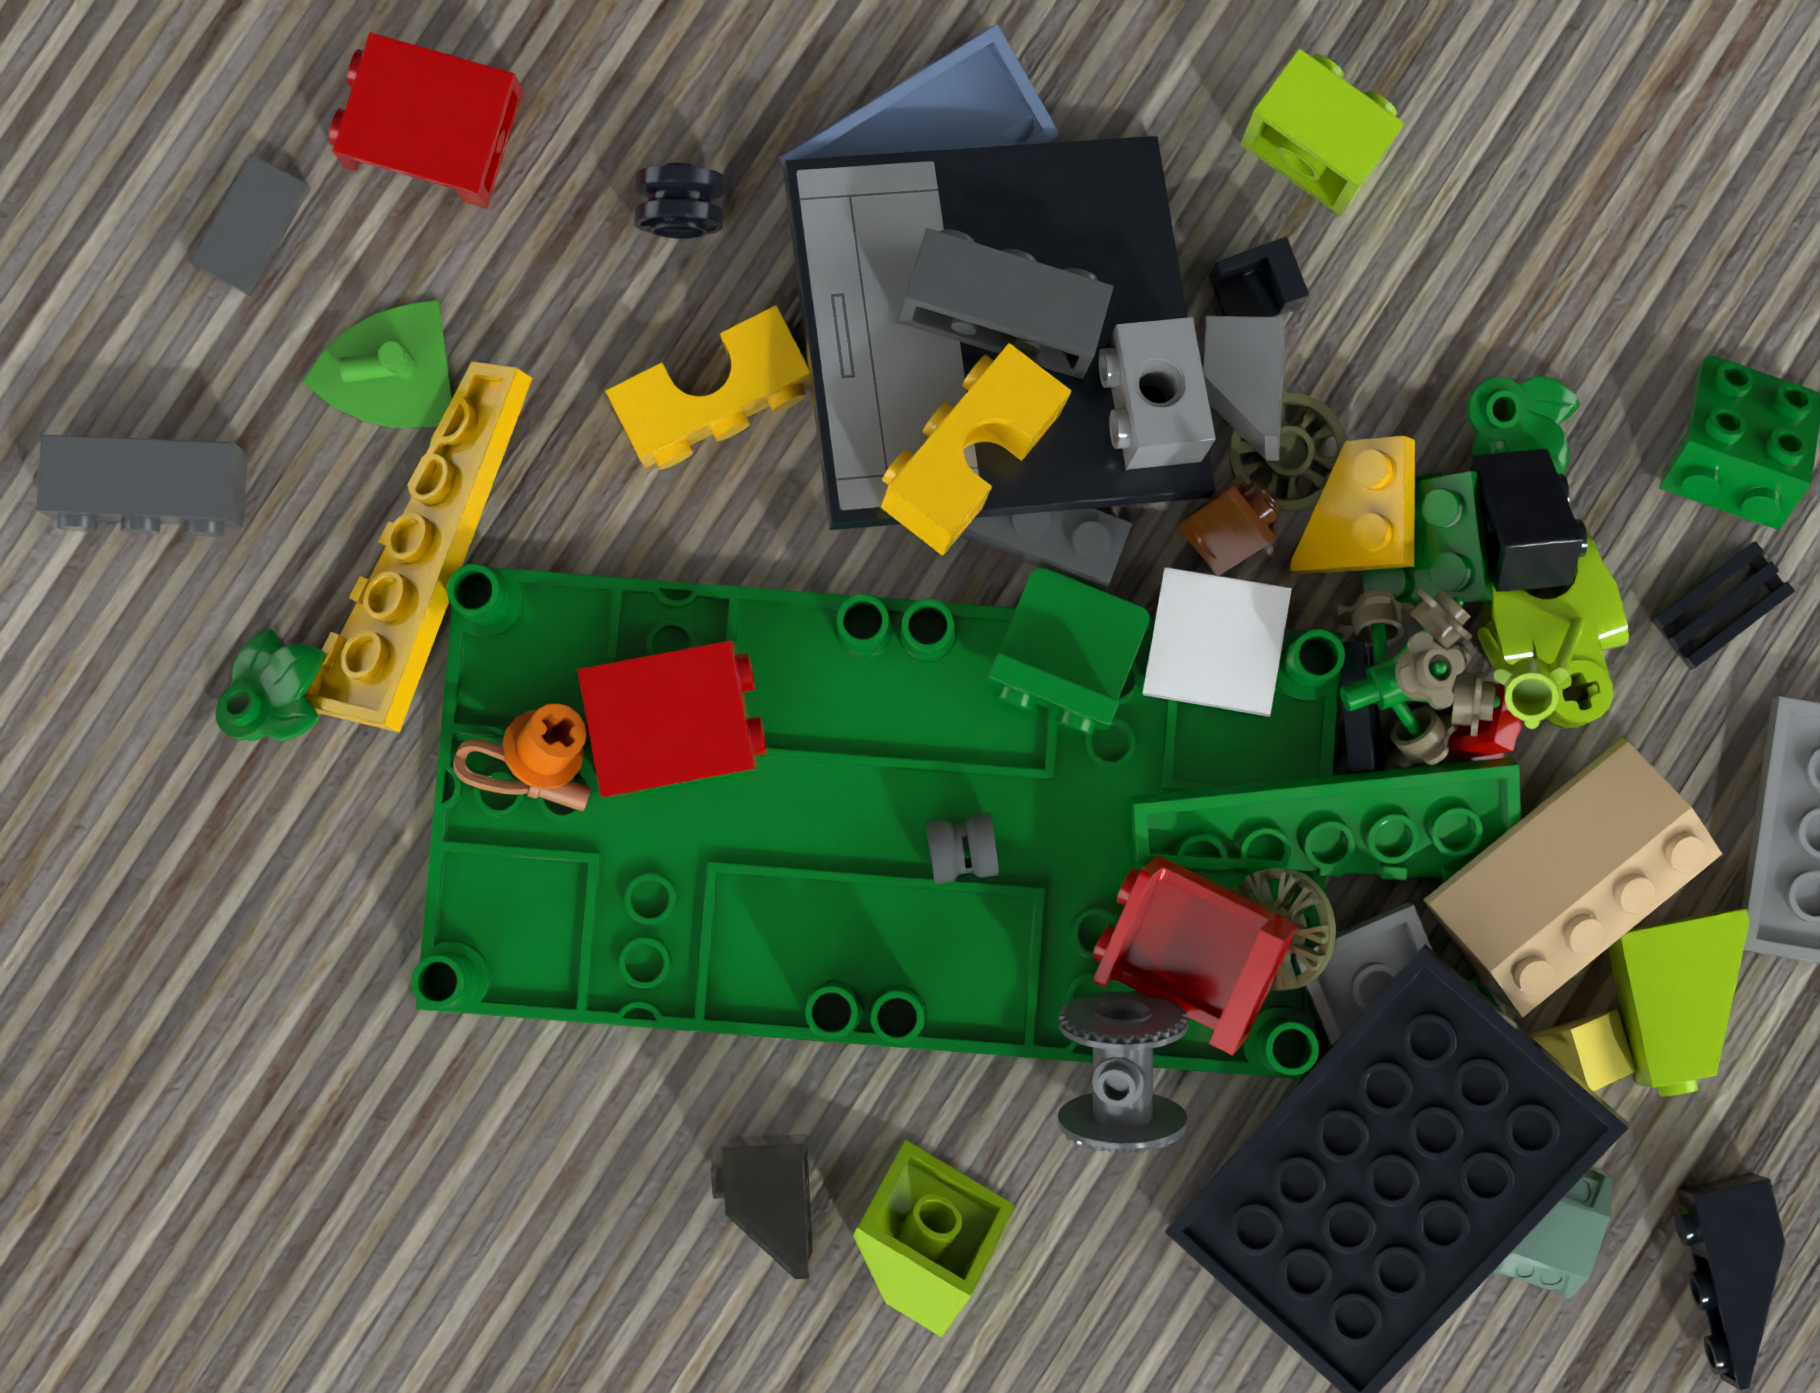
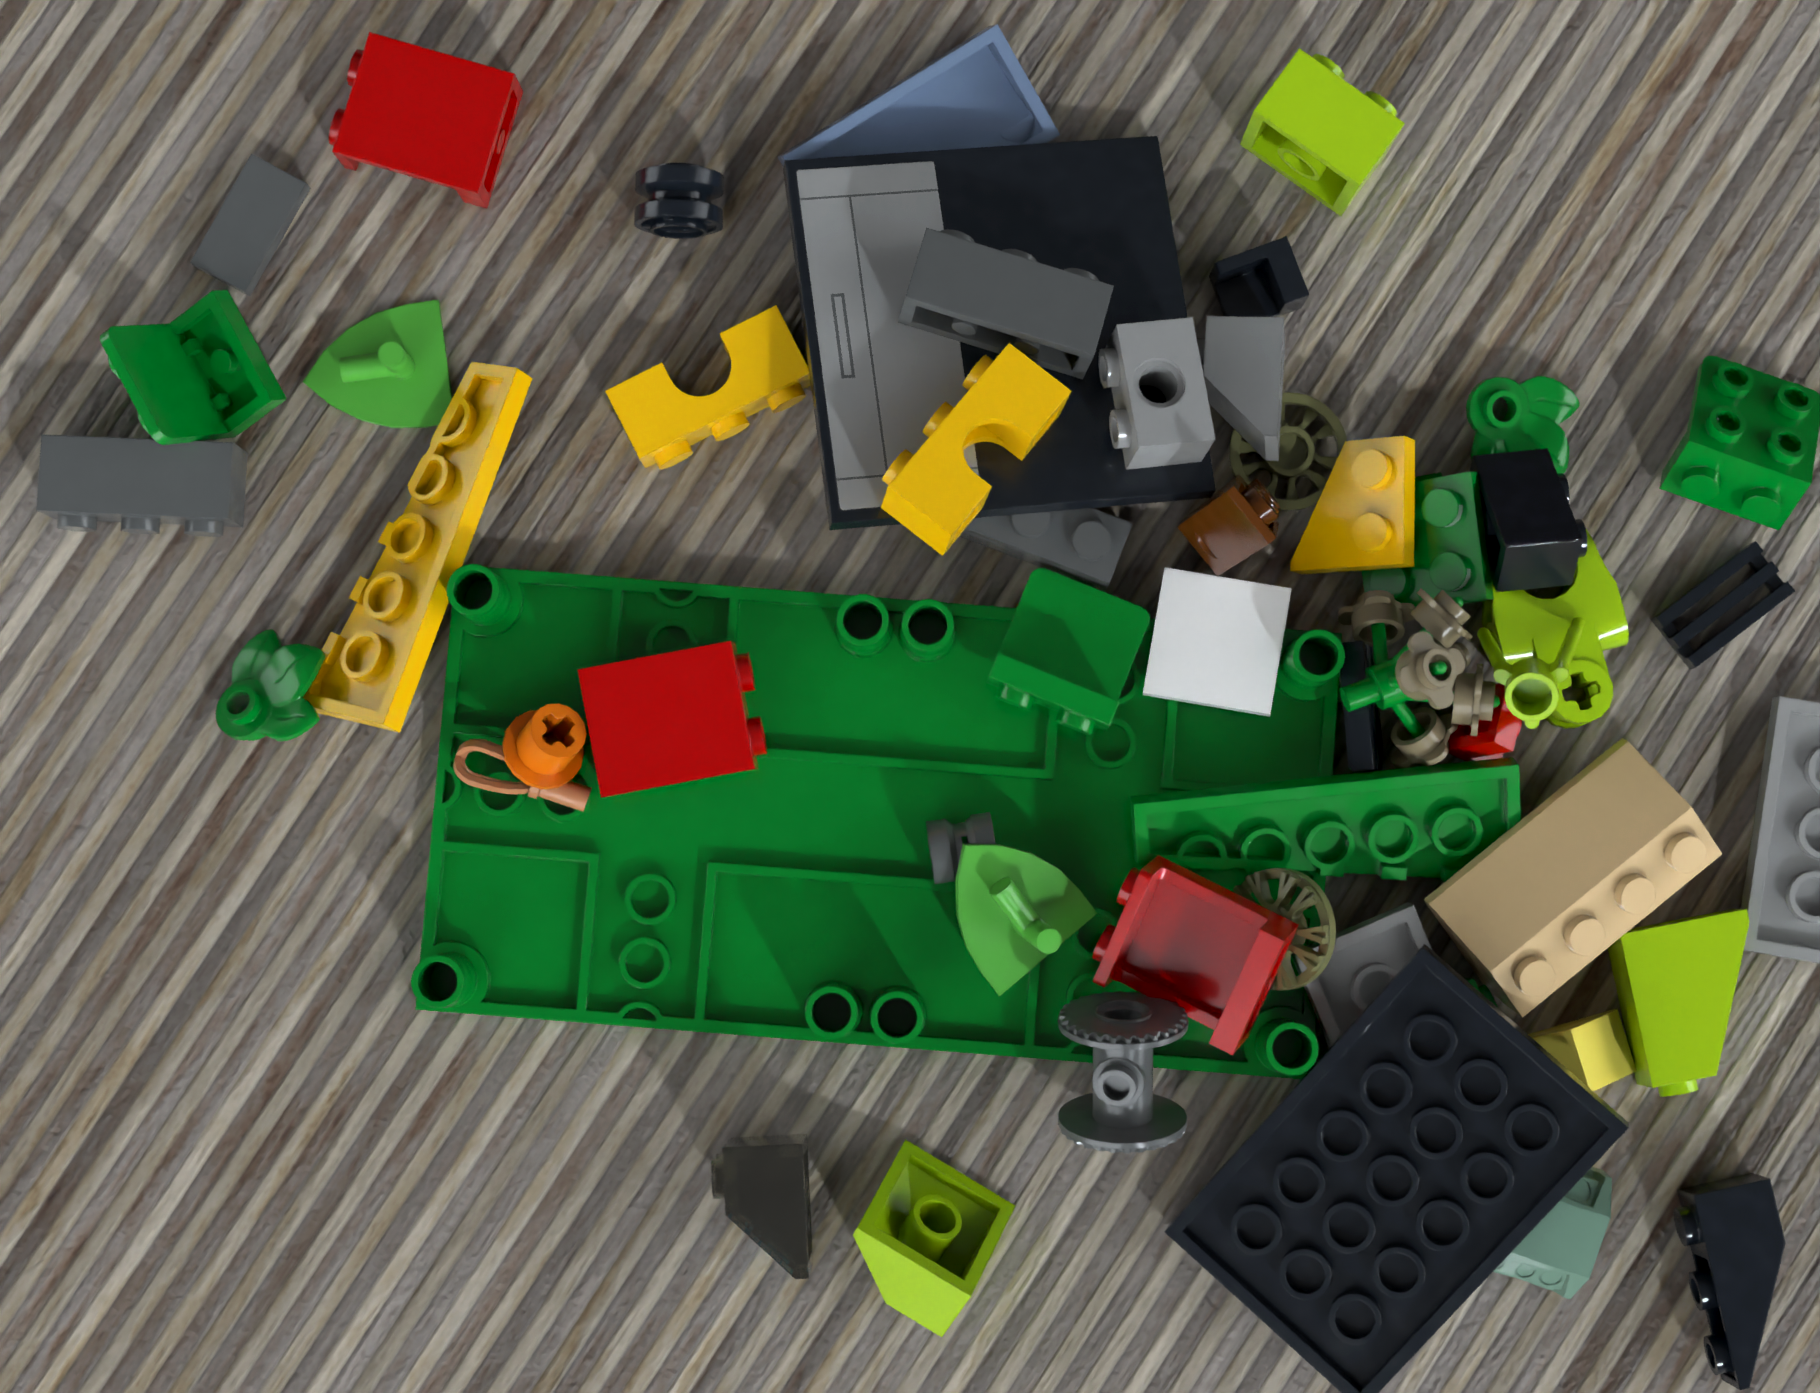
(195, 374): none -> green bracket
(1014, 910): none -> bright green shield

